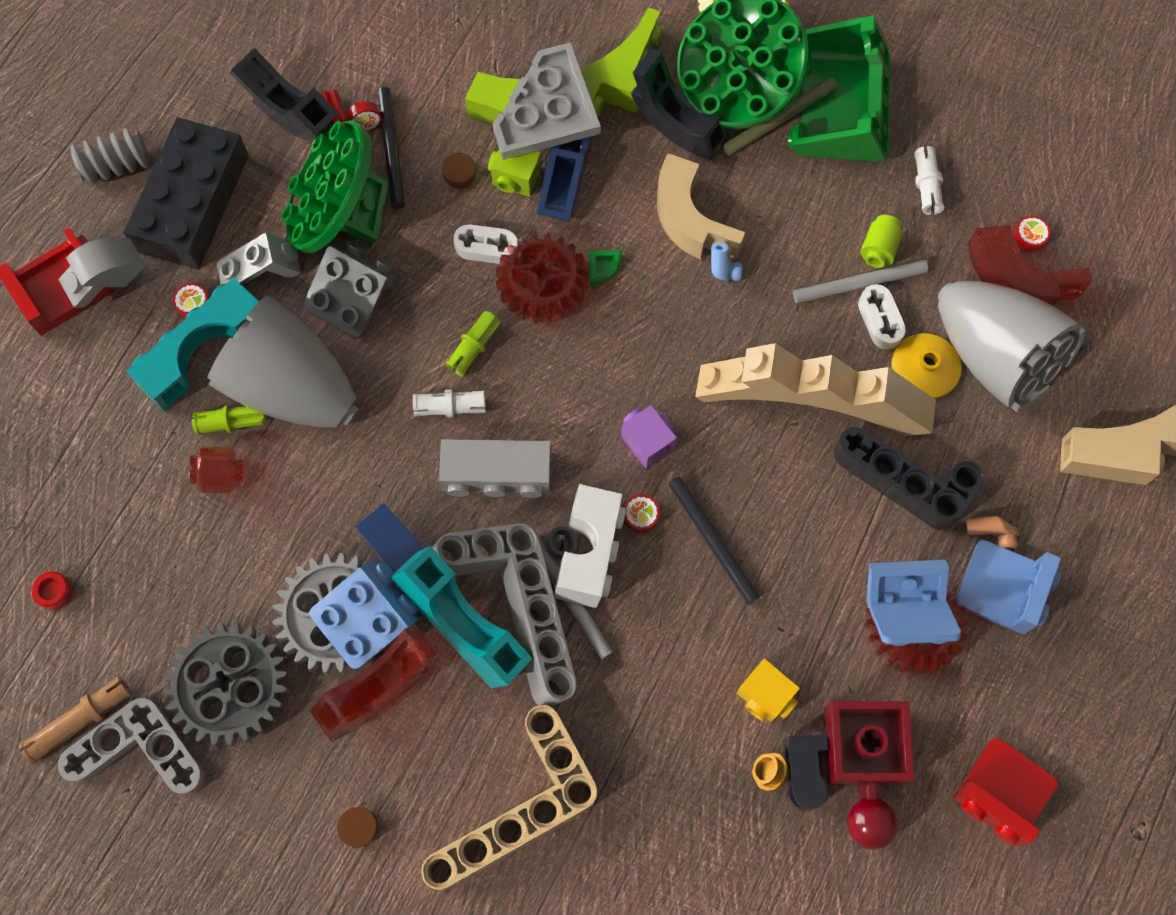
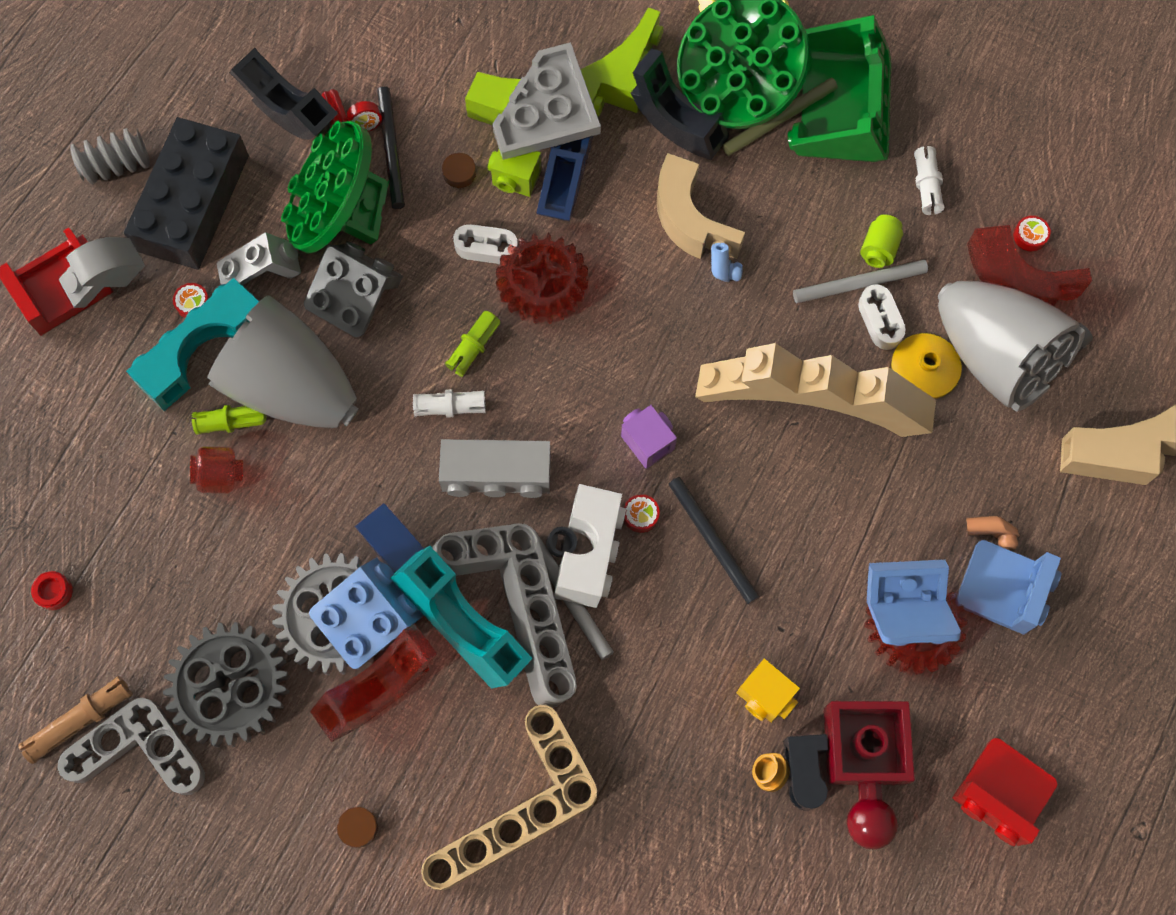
(603, 265): green tile -> none
(905, 471): black beam -> none

